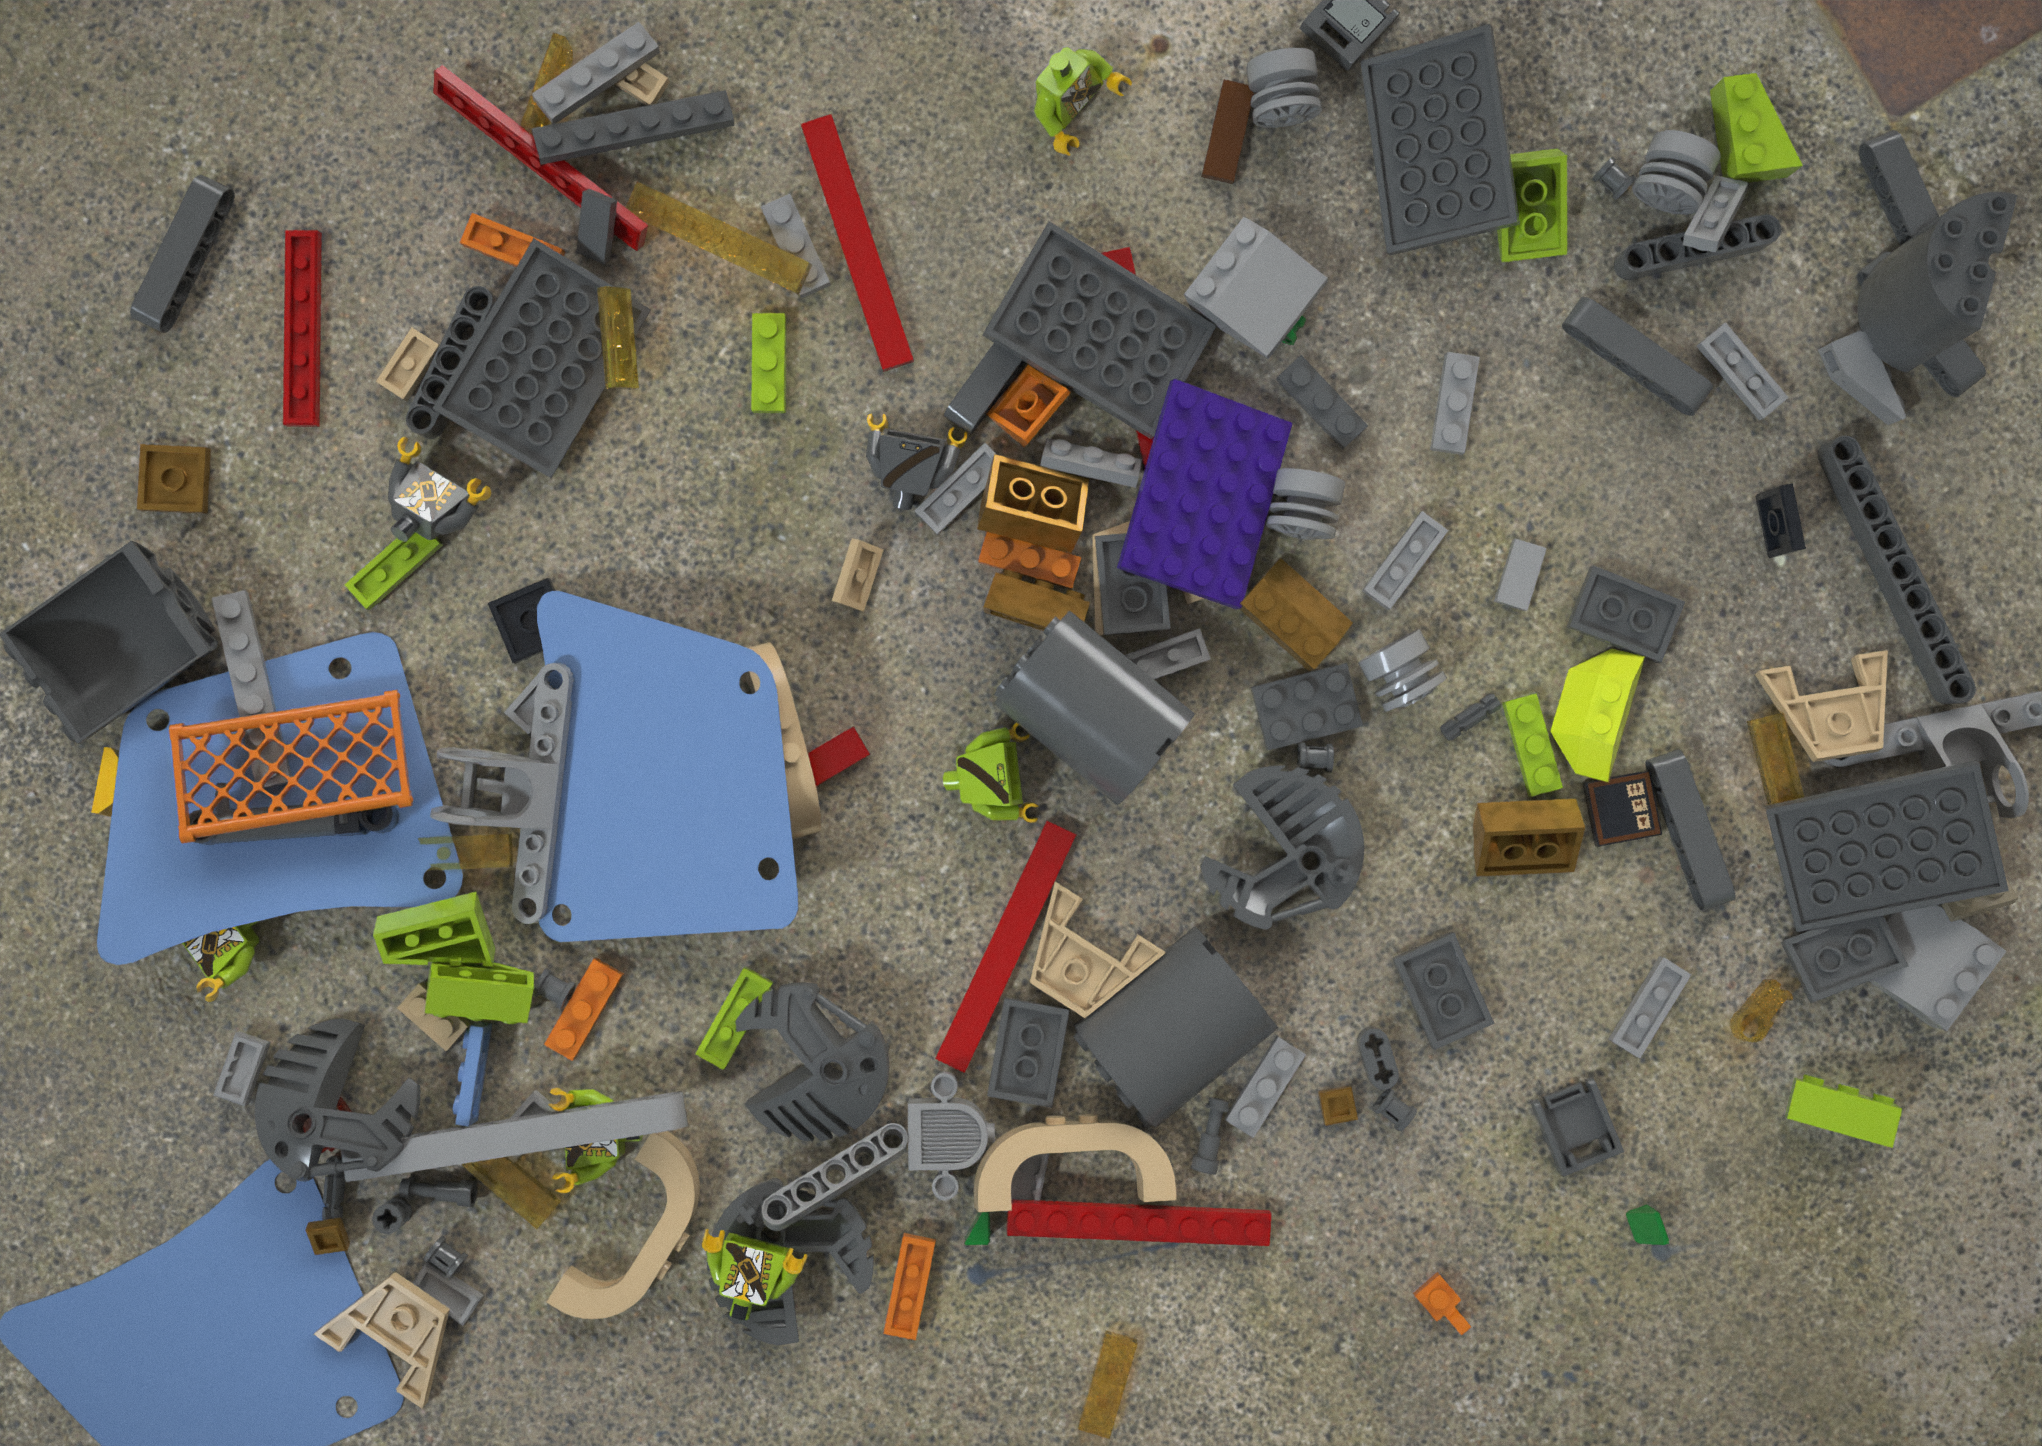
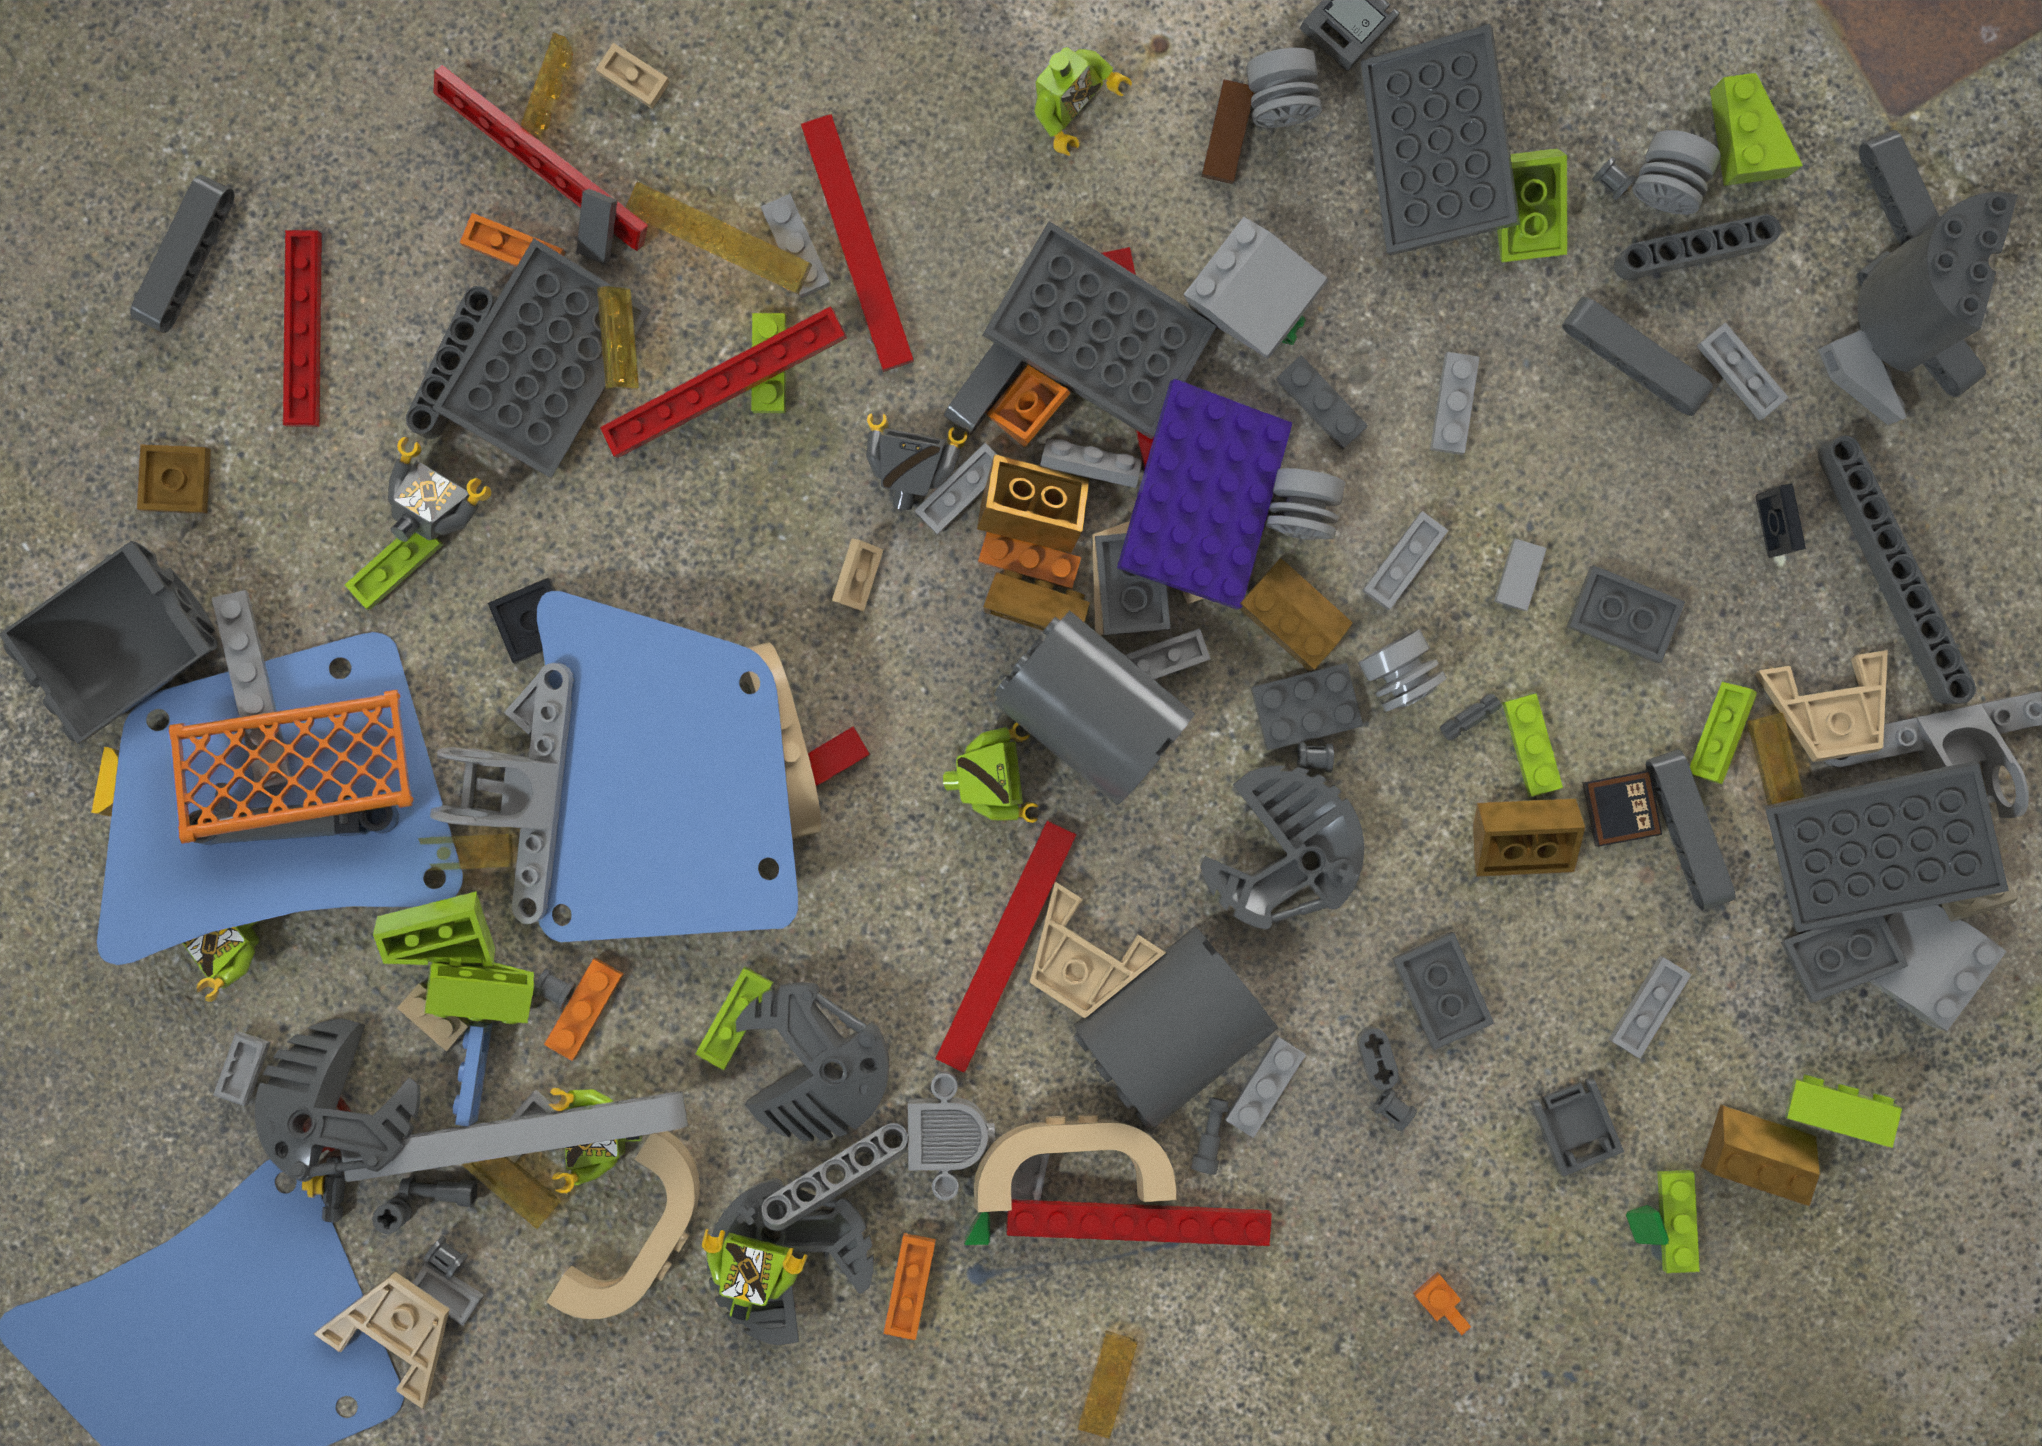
(314, 1186): none -> yellow plate
(327, 1236): pearl gold tile -> none
(408, 364): tan plate -> none
(595, 73): light grey plate -> none
(633, 127): dark grey plate -> none
(723, 382): none -> red plate
(1028, 1052): dark grey plate -> none
(1337, 1105): pearl gold tile -> none
(1596, 711): neon yellow wedge -> none
(1679, 1218): none -> lime plate
(1715, 214): light grey plate -> none
(1722, 732): none -> lime plate
(1760, 1005): clear yellow piece -> none
(1763, 1155): none -> pearl gold slope

